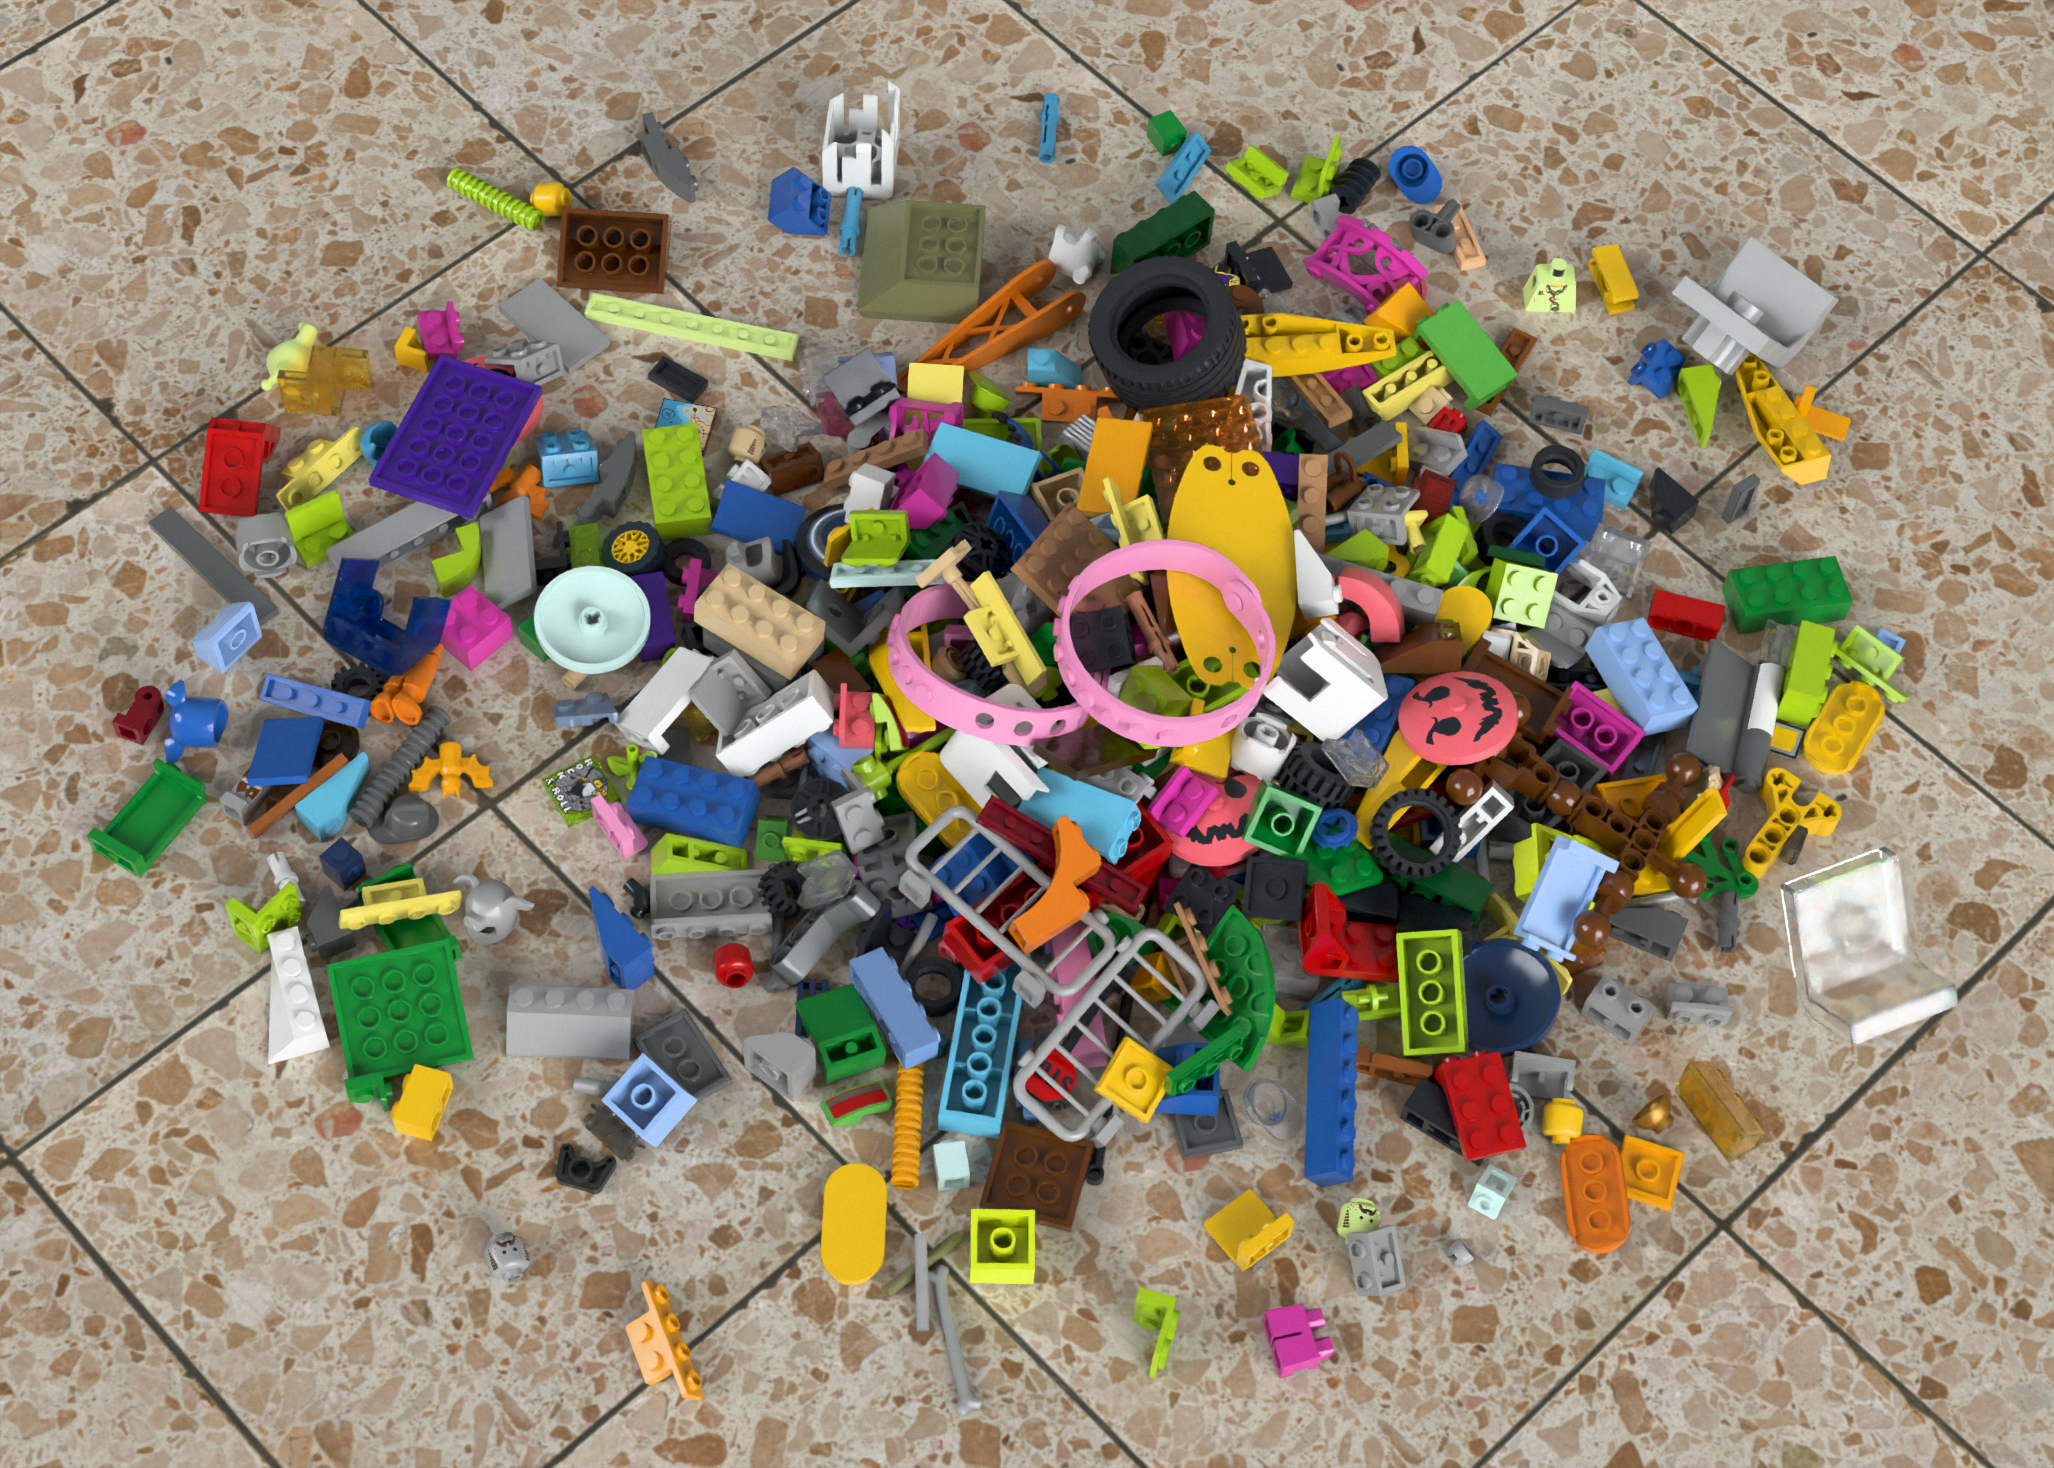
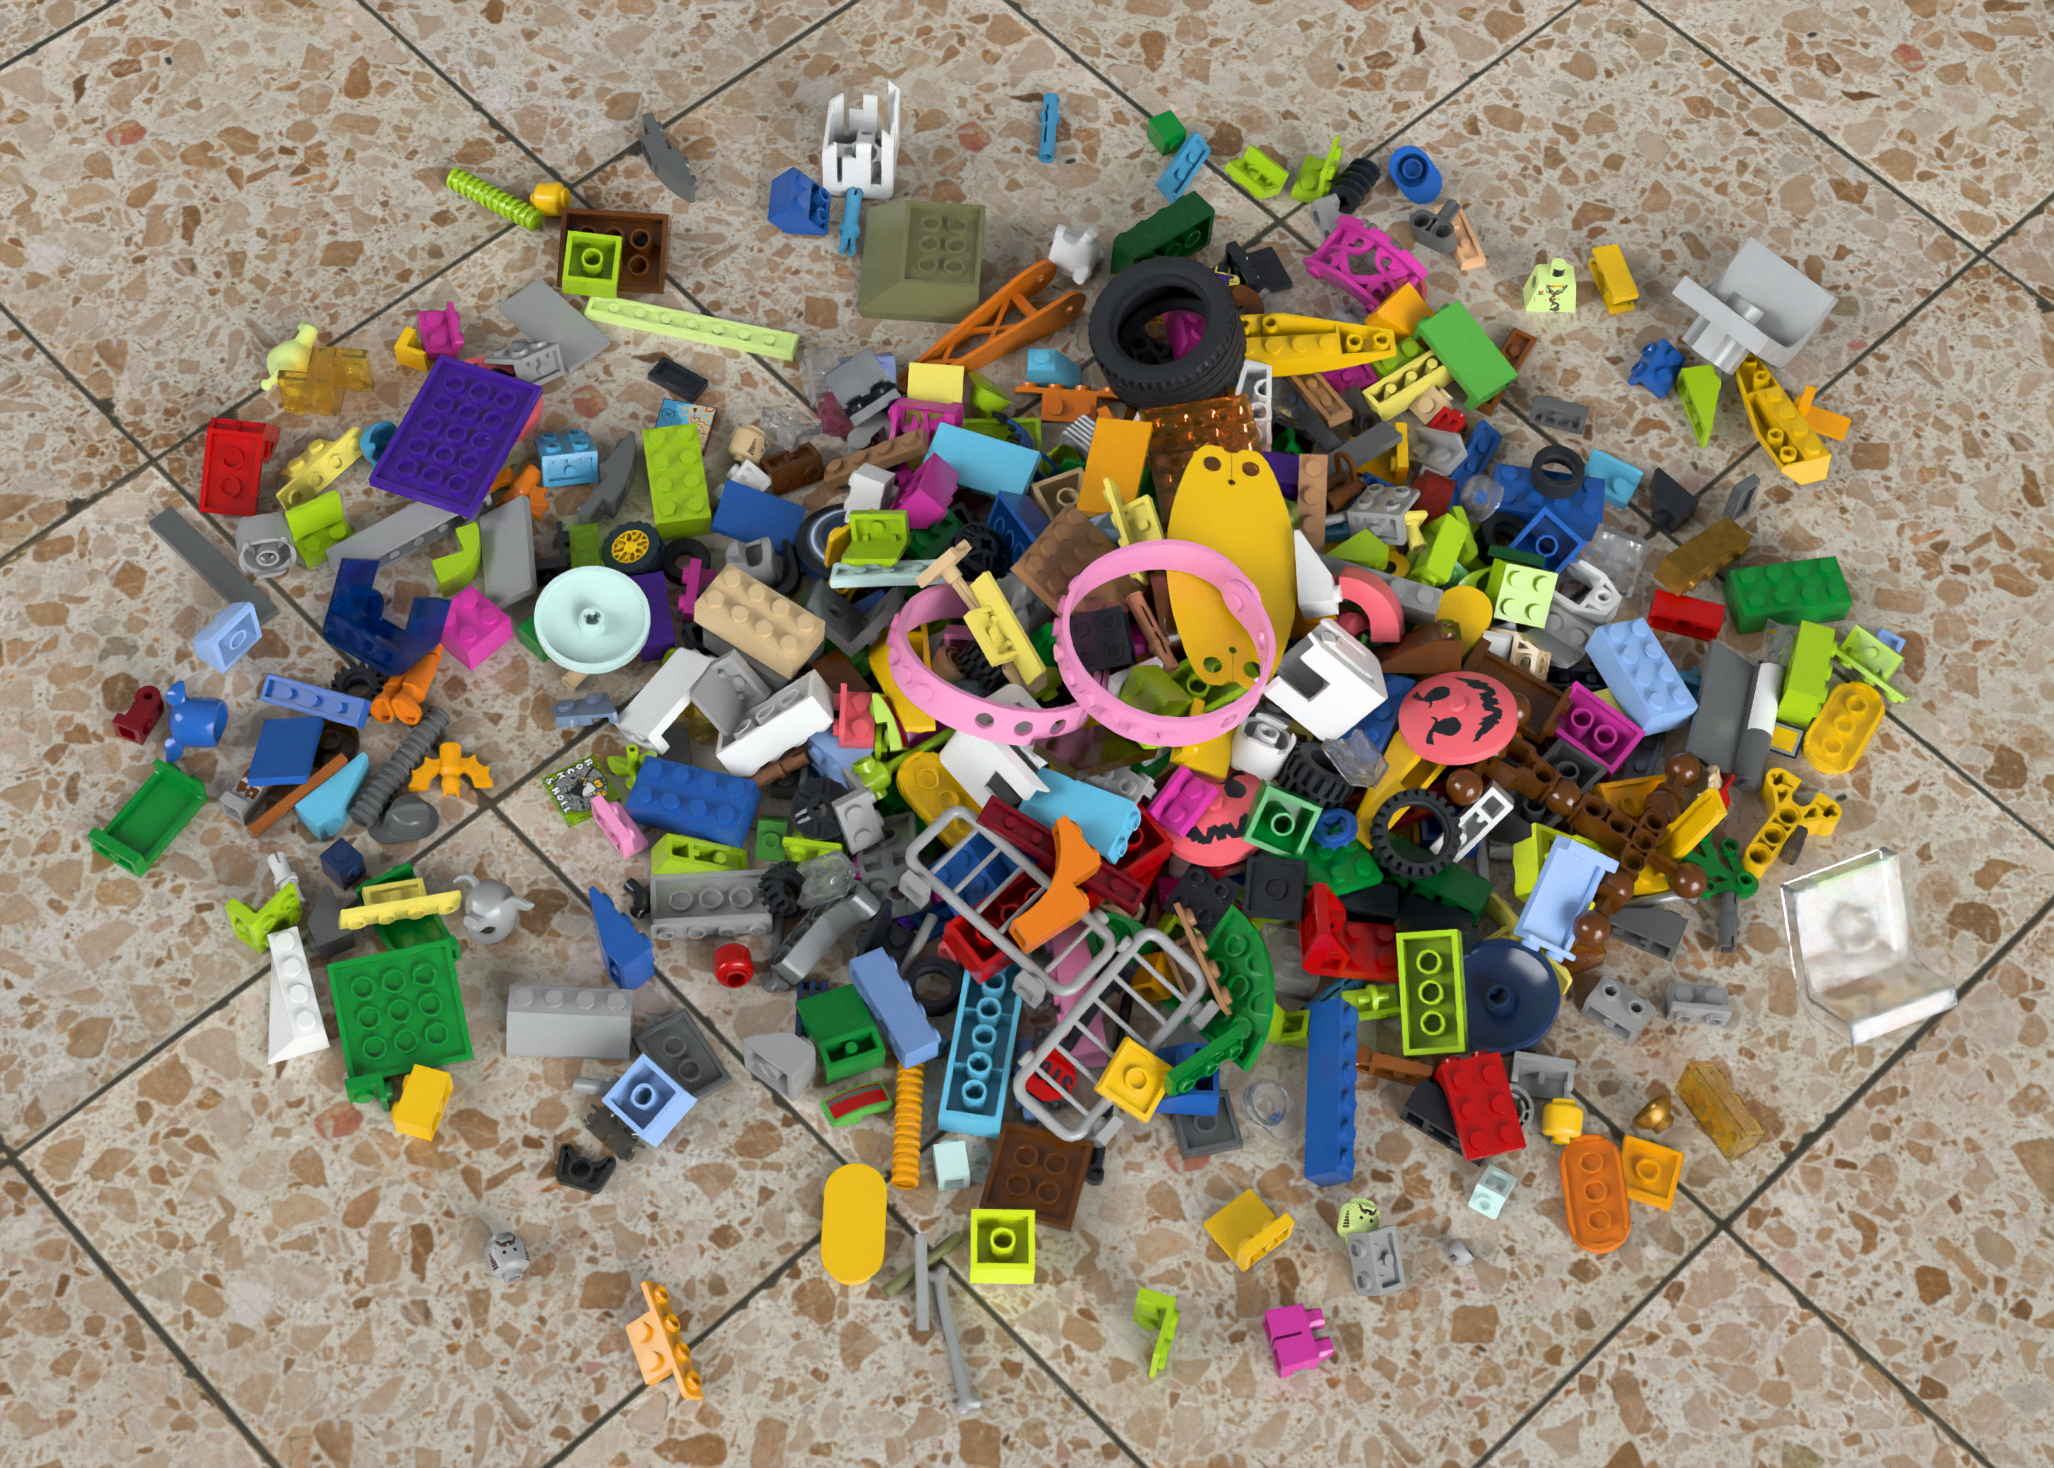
(592, 264): none -> lime brick
(1703, 556): none -> pearl gold brick

